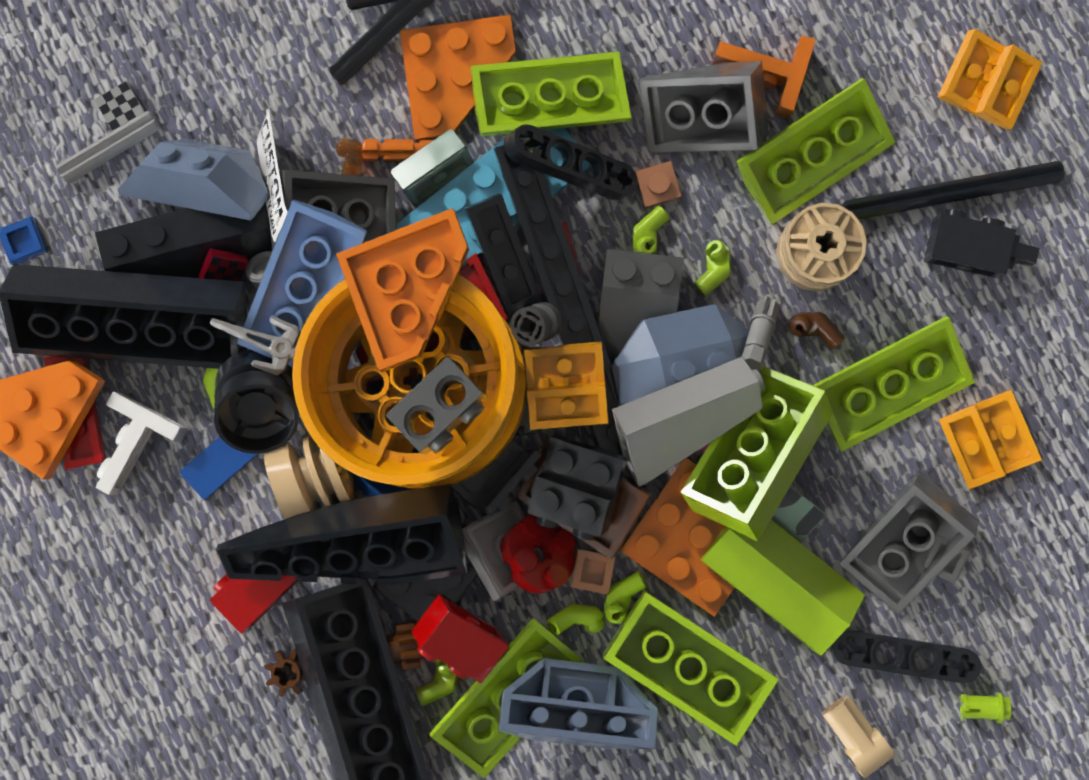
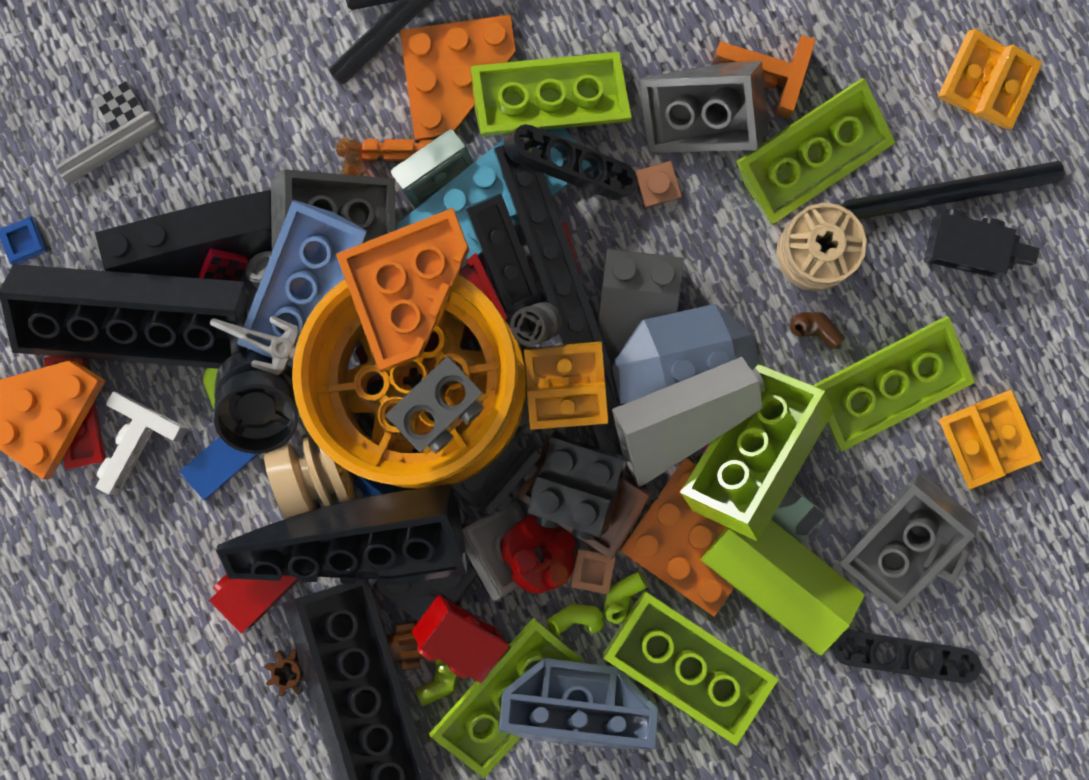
(199, 178): sand blue wedge -> none
(271, 177): white sticker -> none
(646, 231): lime arm -> none
(718, 267): lime arm -> none
(761, 328): light grey piece -> none
(861, 741): tan piece -> none
(986, 707): lime pin -> none

